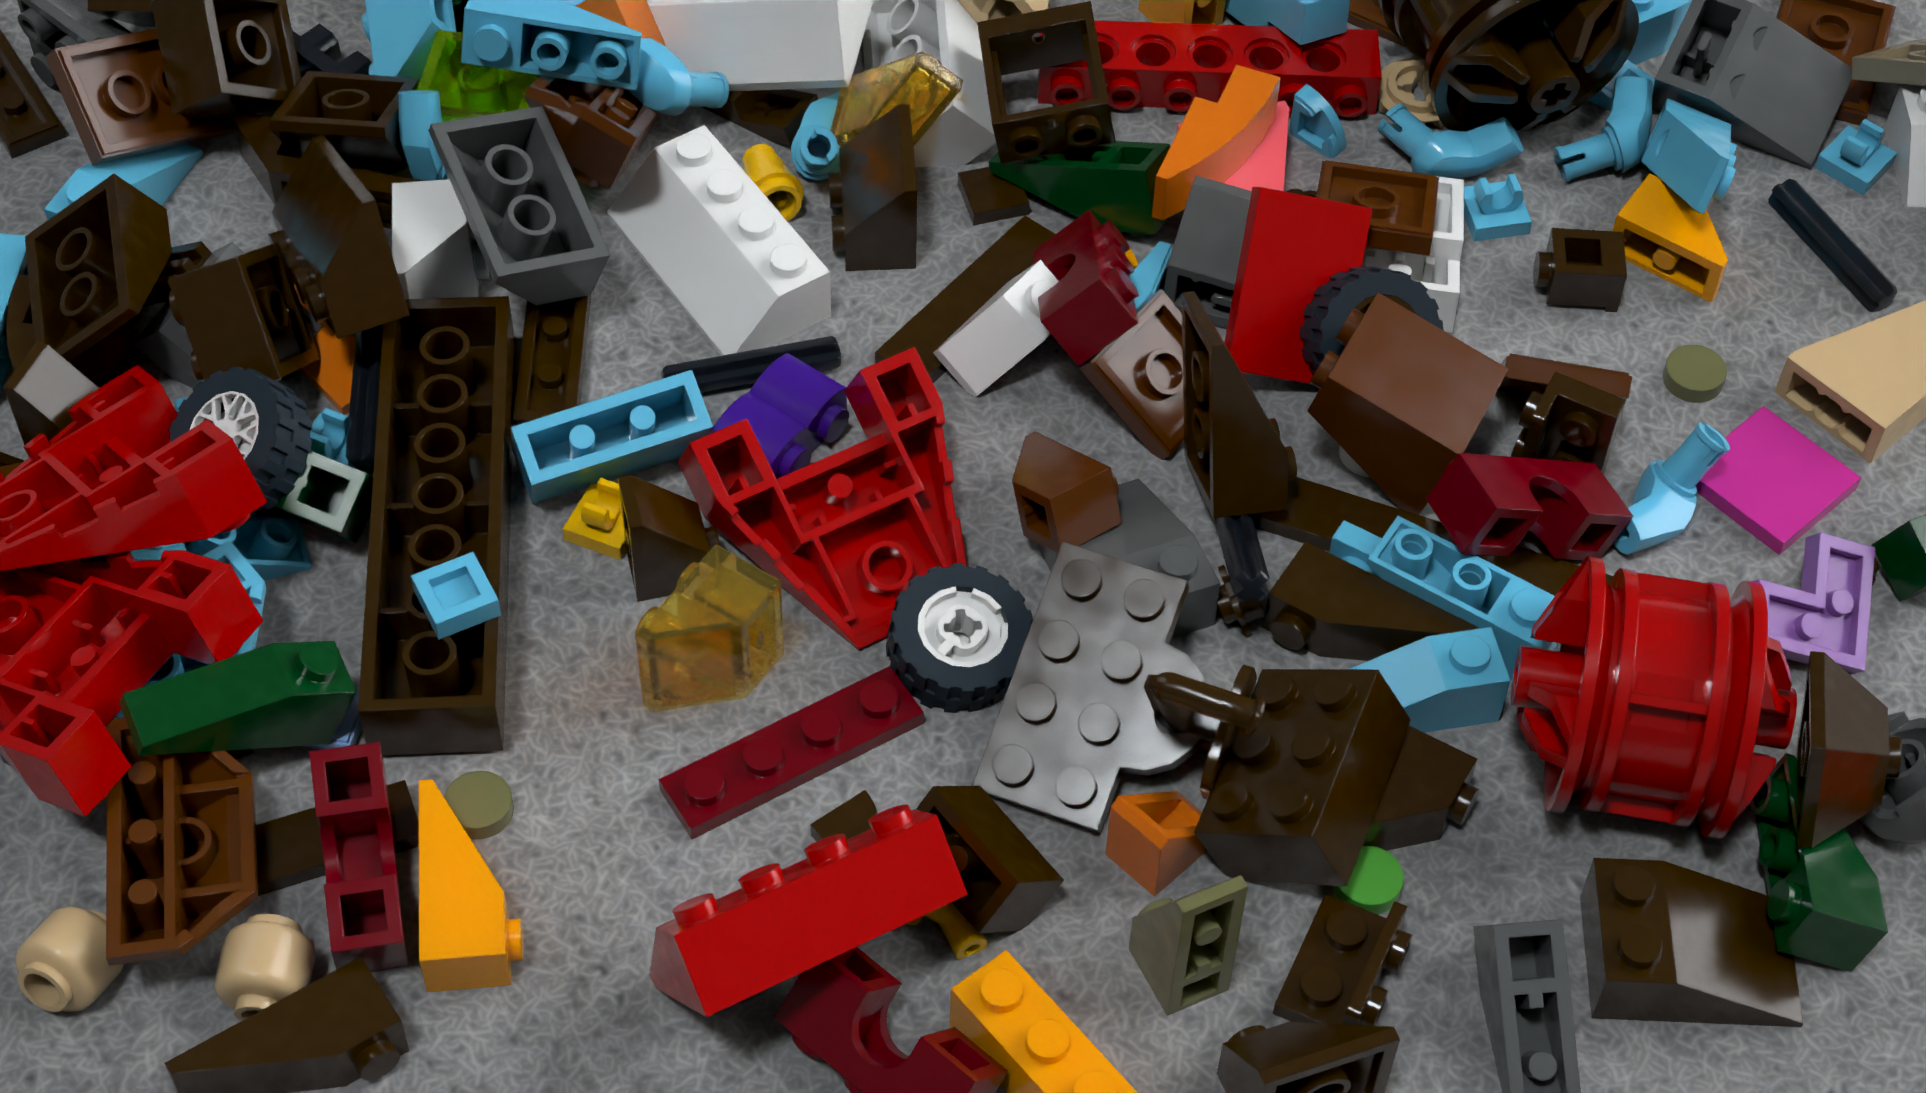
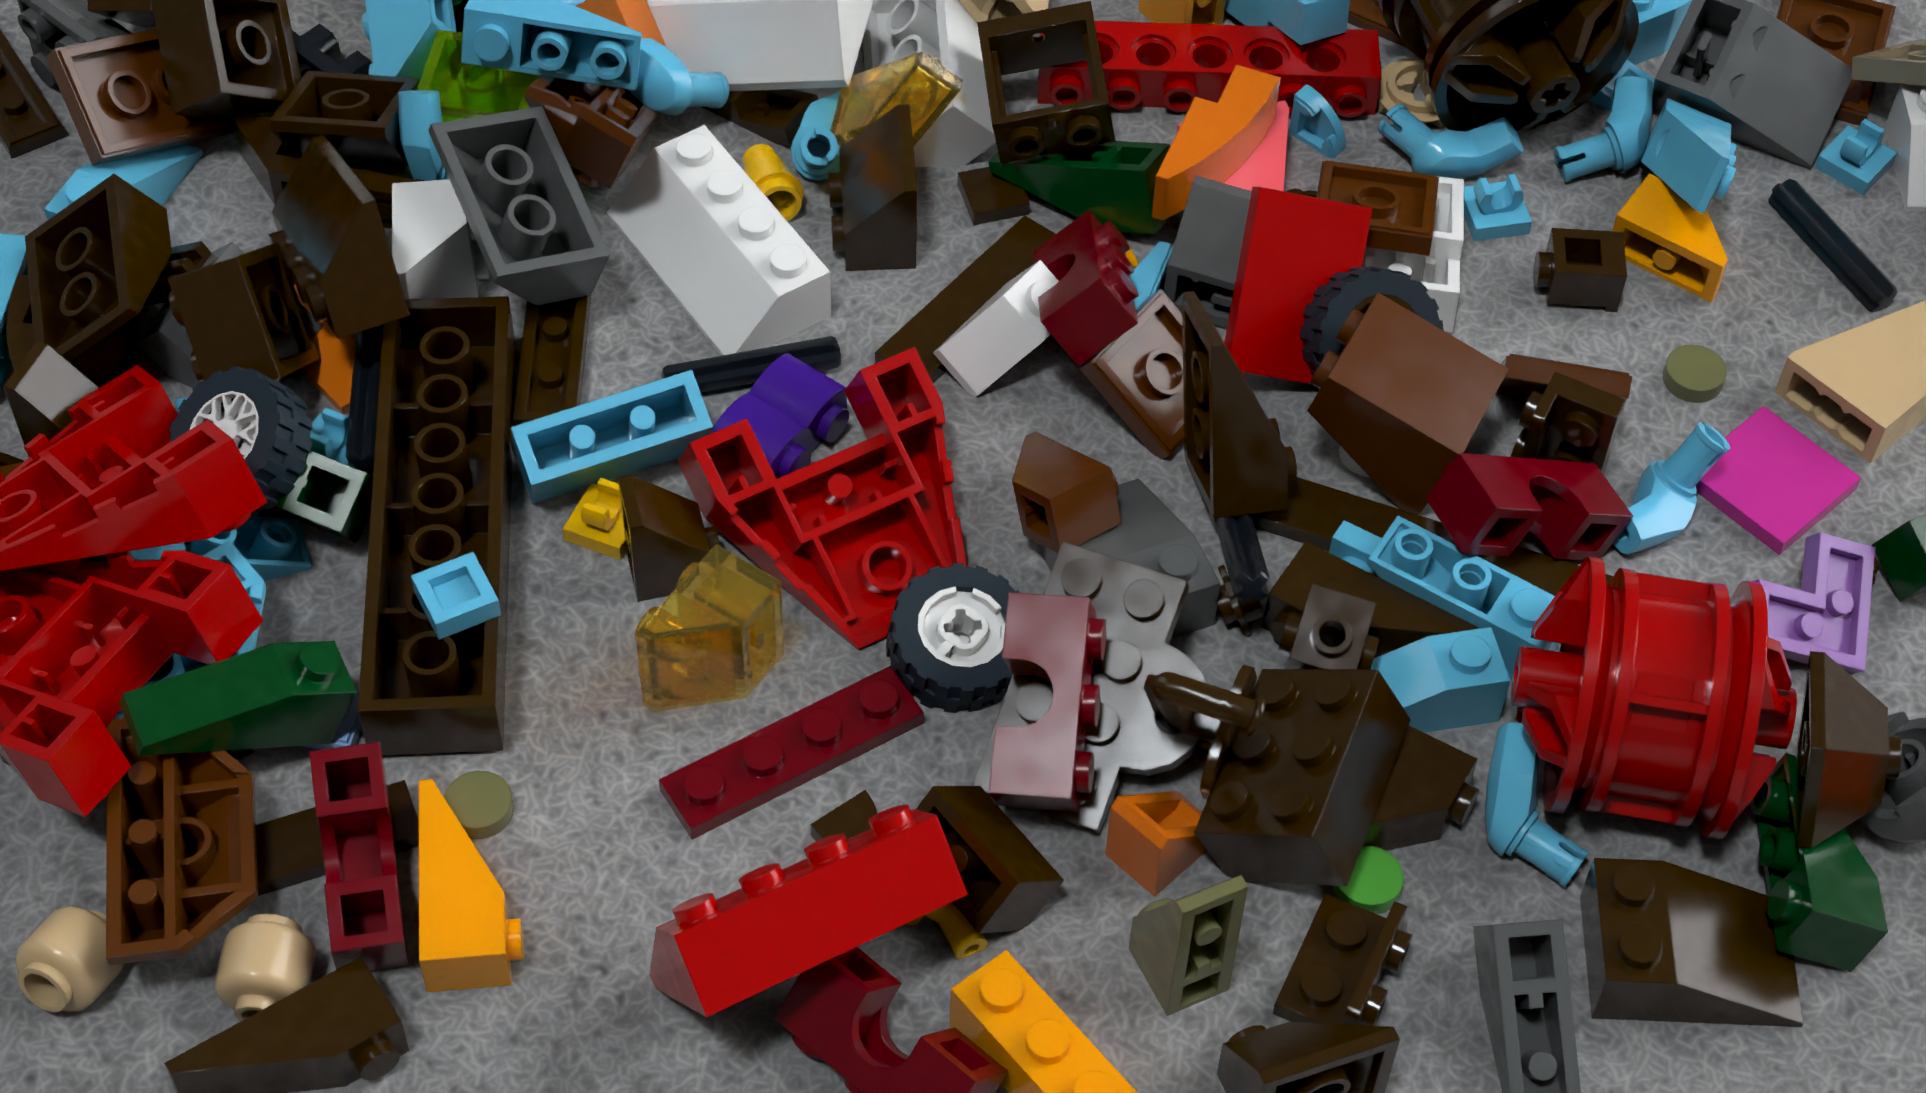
(1046, 760): none -> arch
(1333, 618): none -> dark brown brick
(1512, 811): none -> medium azure arm

